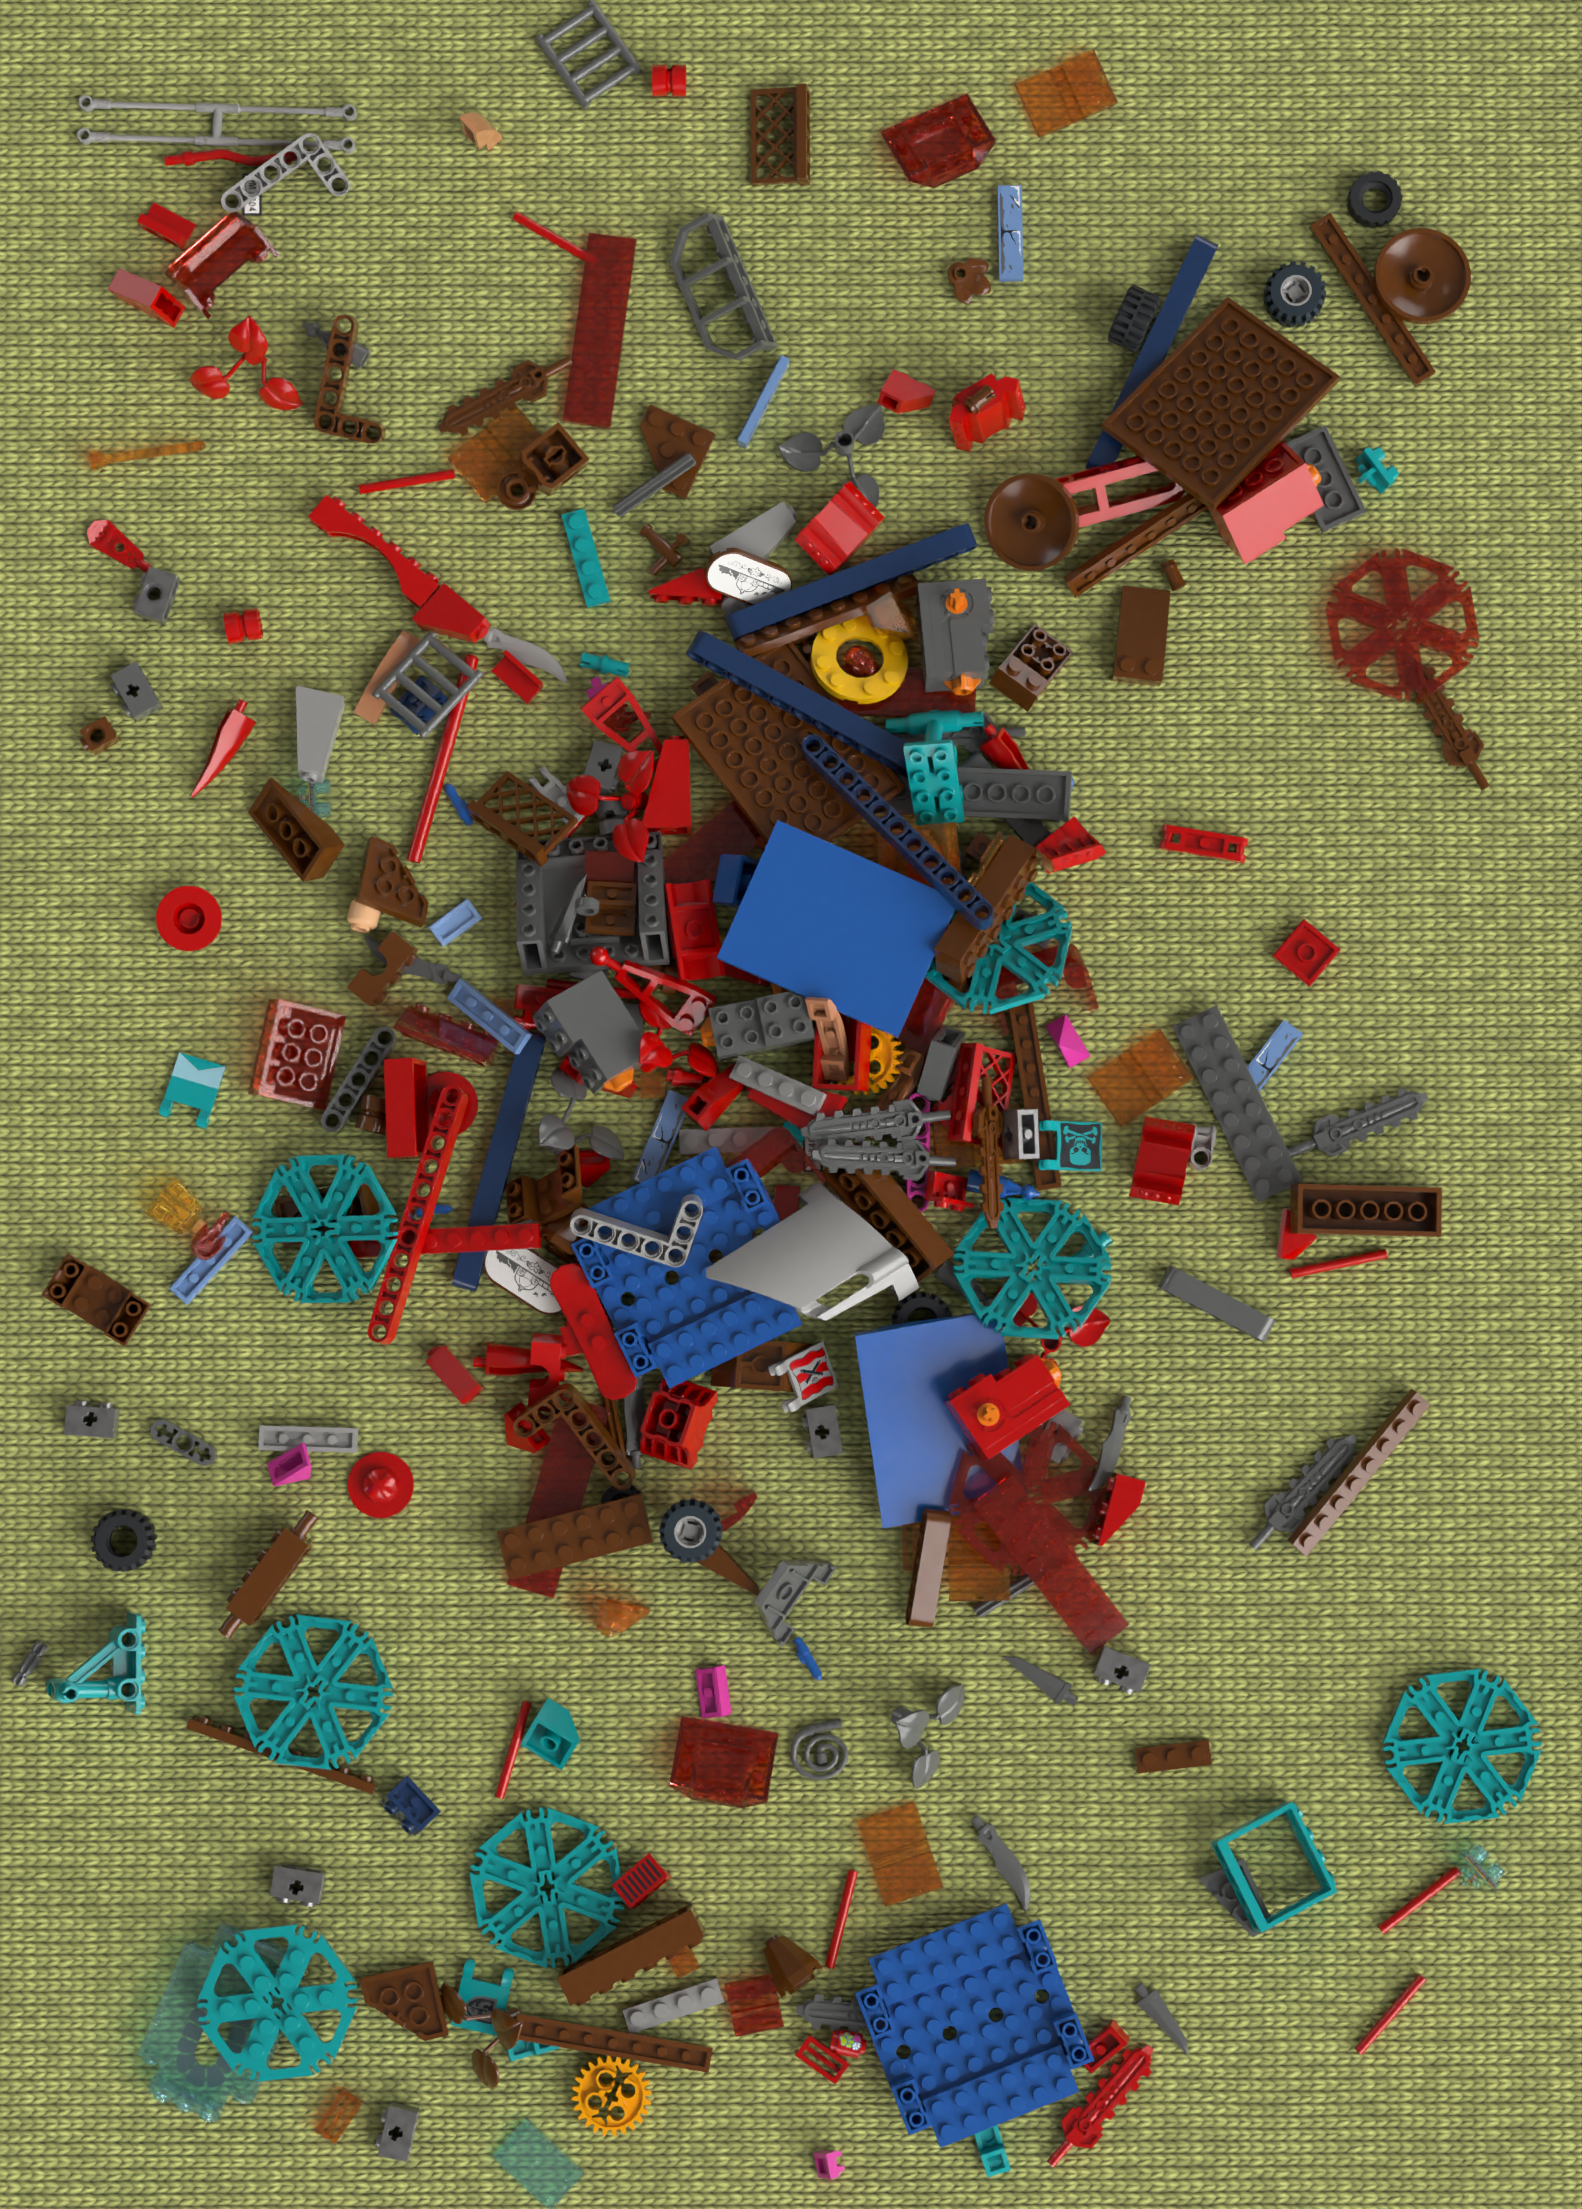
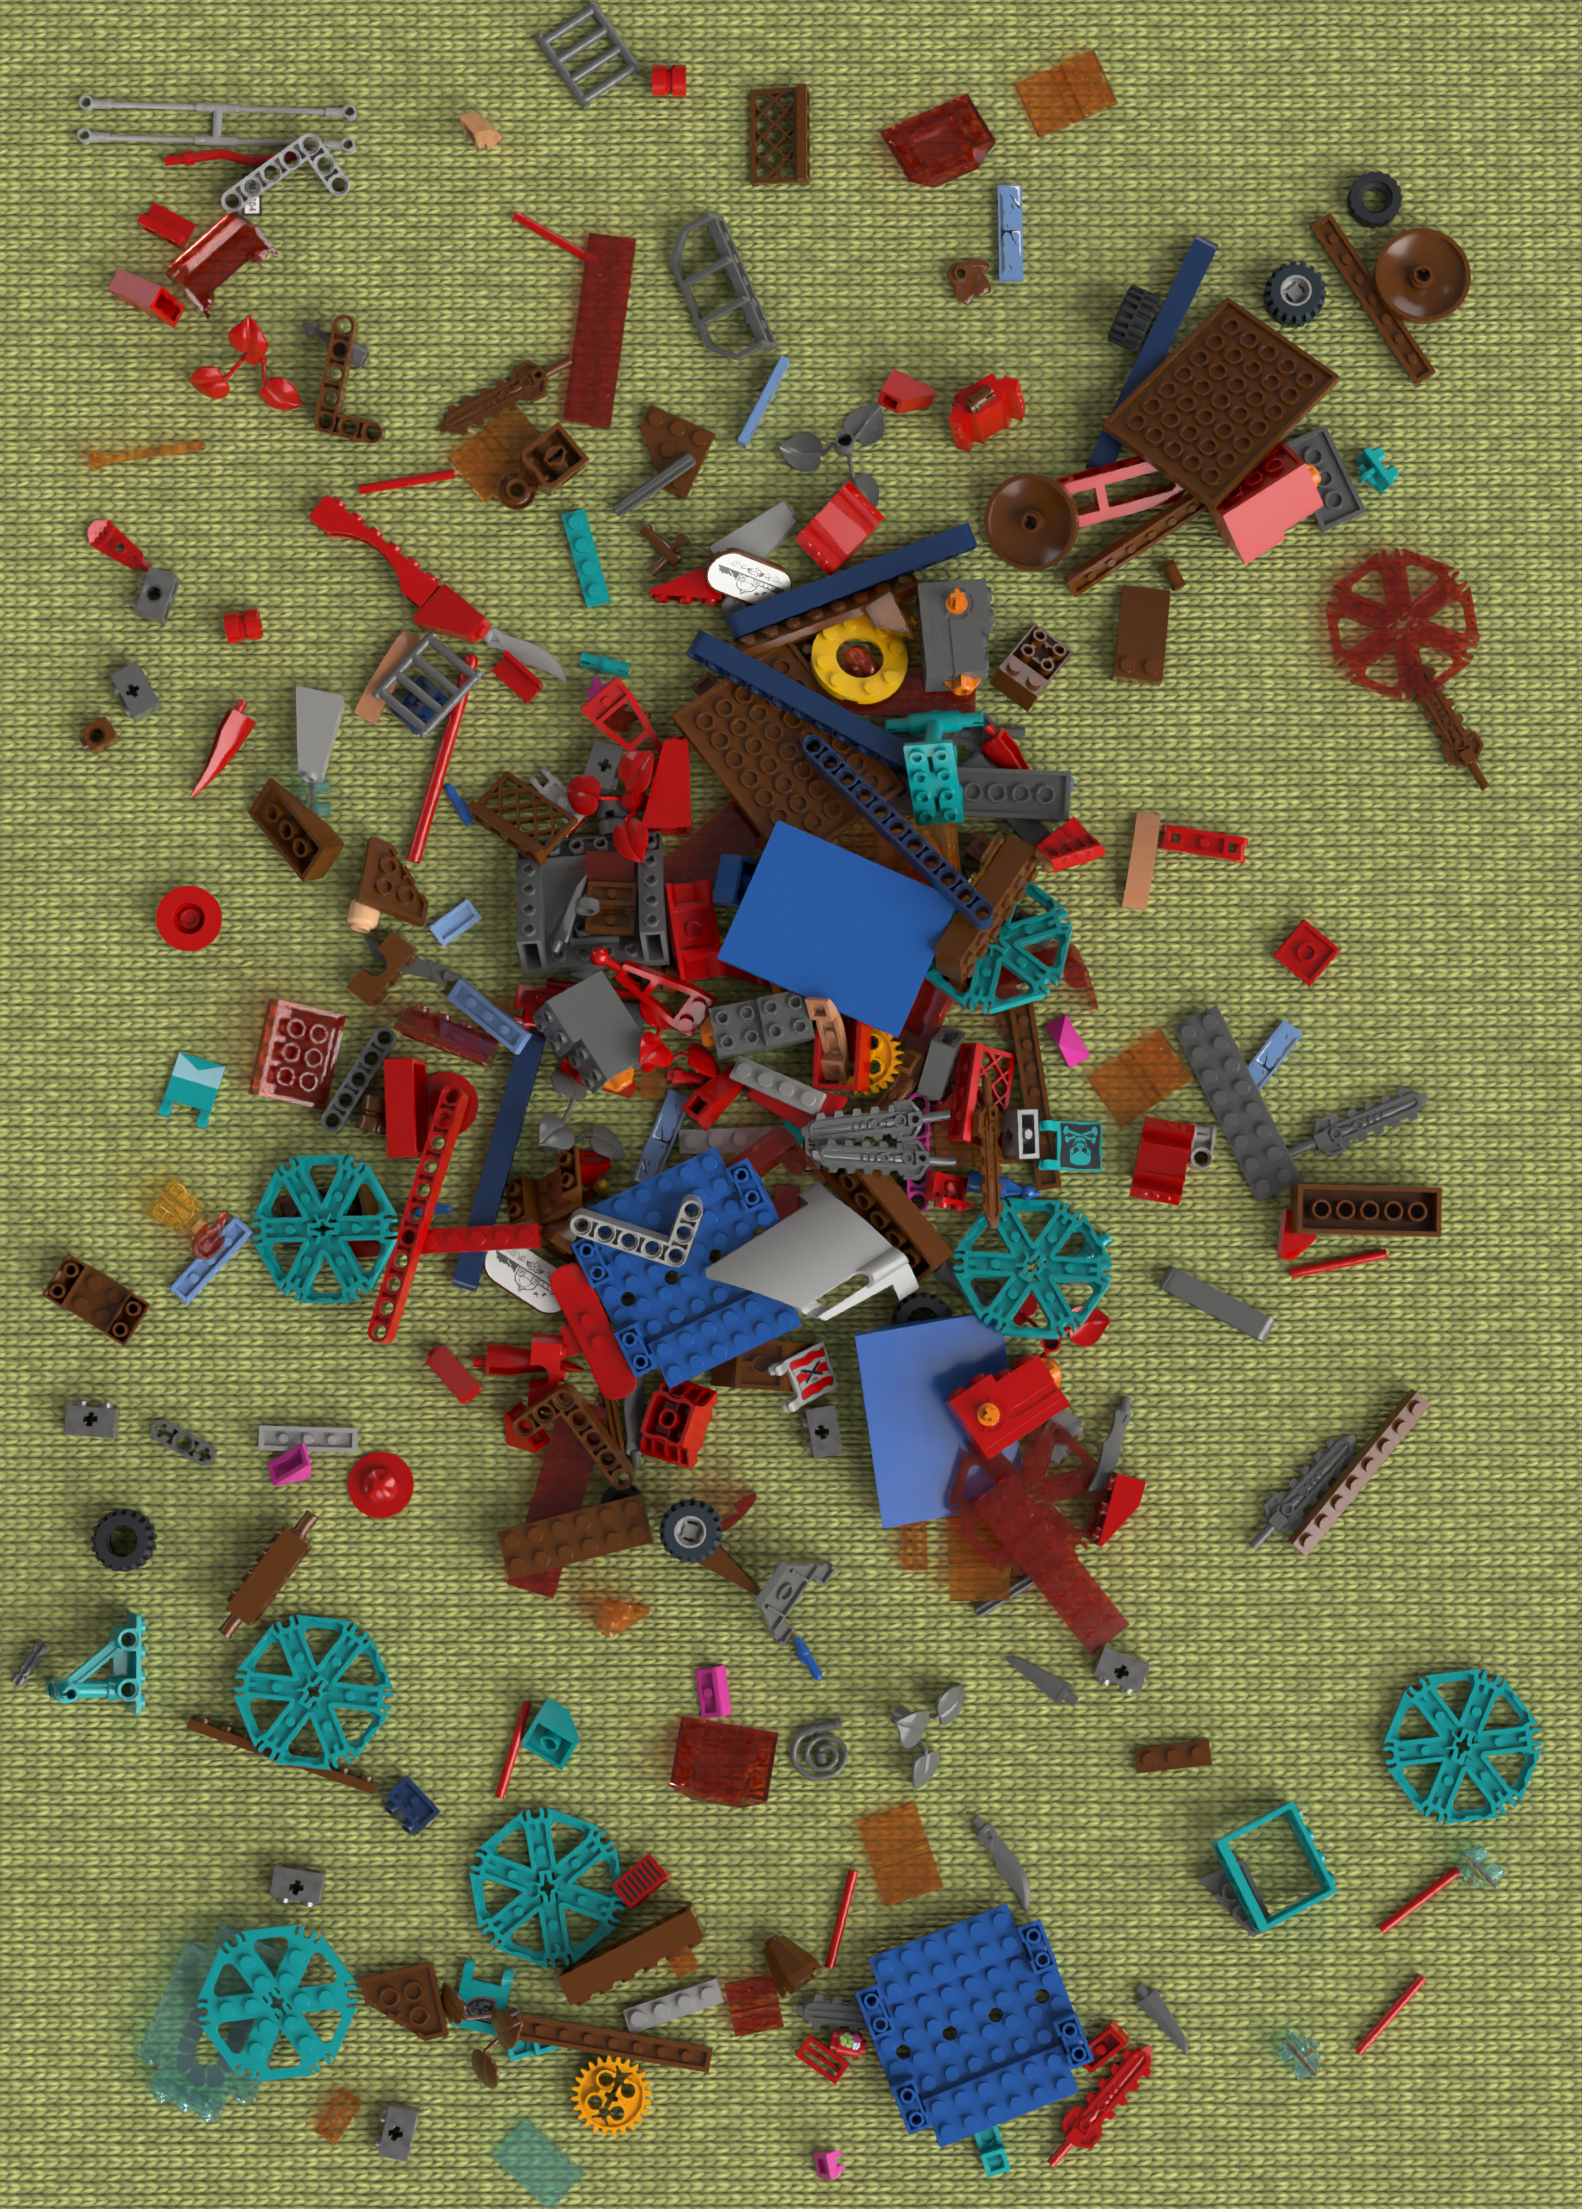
(600, 1187): none -> pearl gold piece
(928, 1567): beam -> none
(1141, 861): none -> nougat slope
(1303, 2052): none -> clear light blue hips

